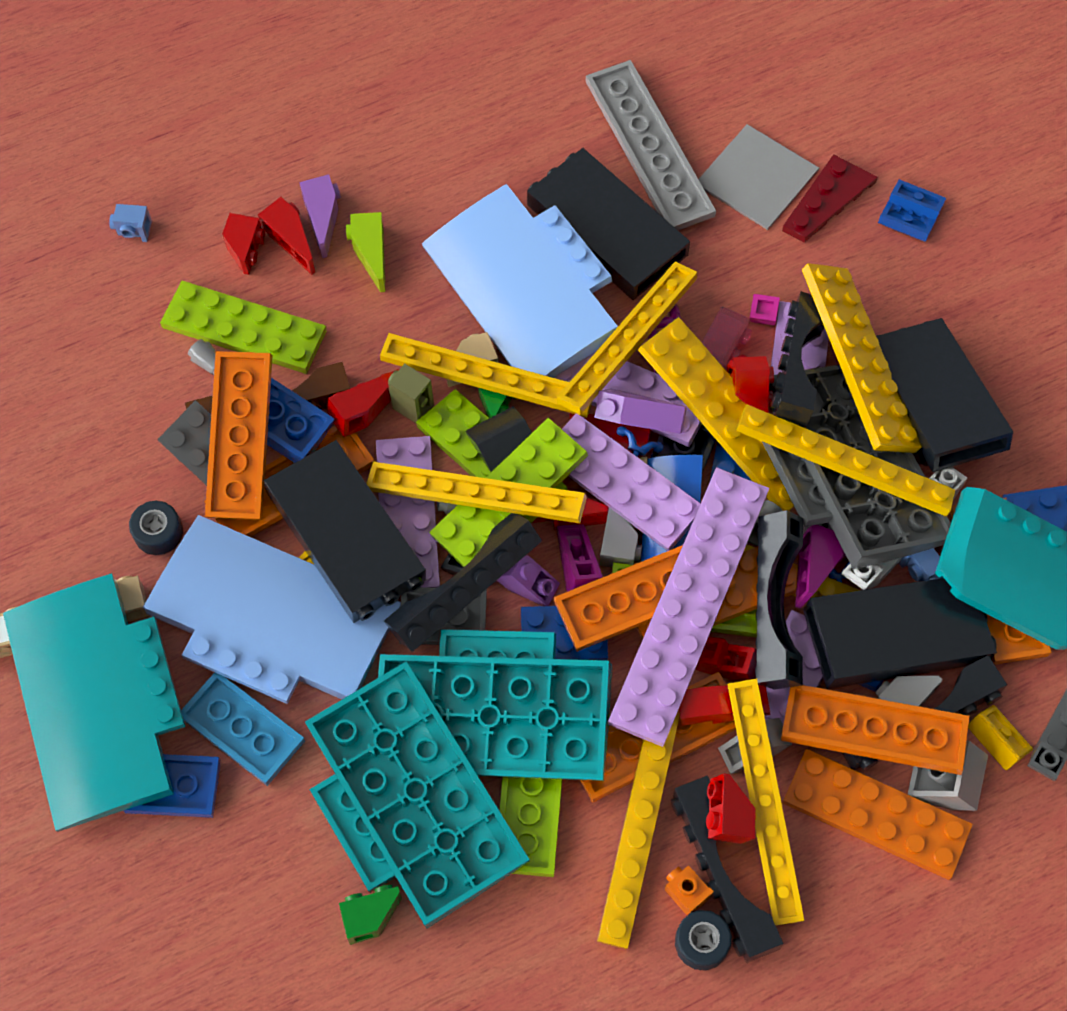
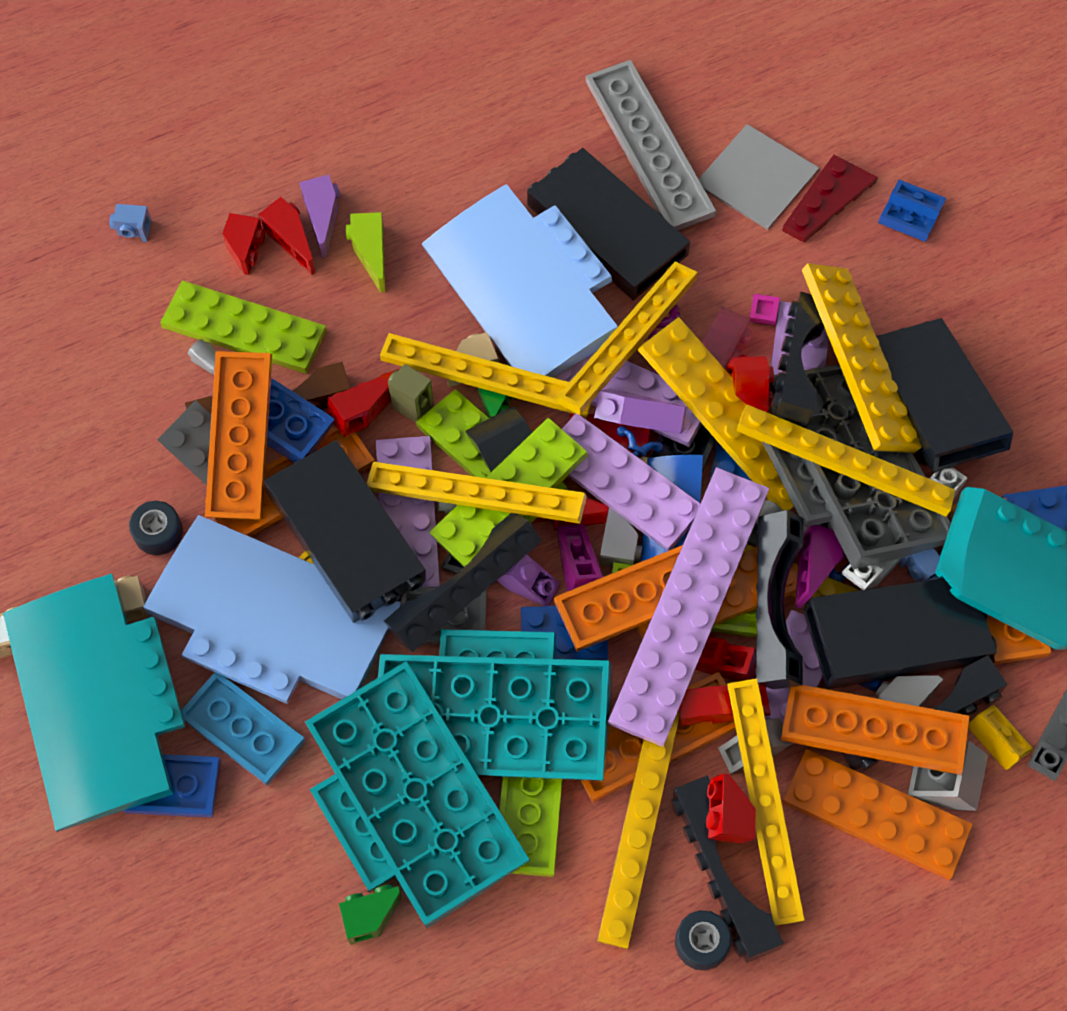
(687, 900): orange brick -> none

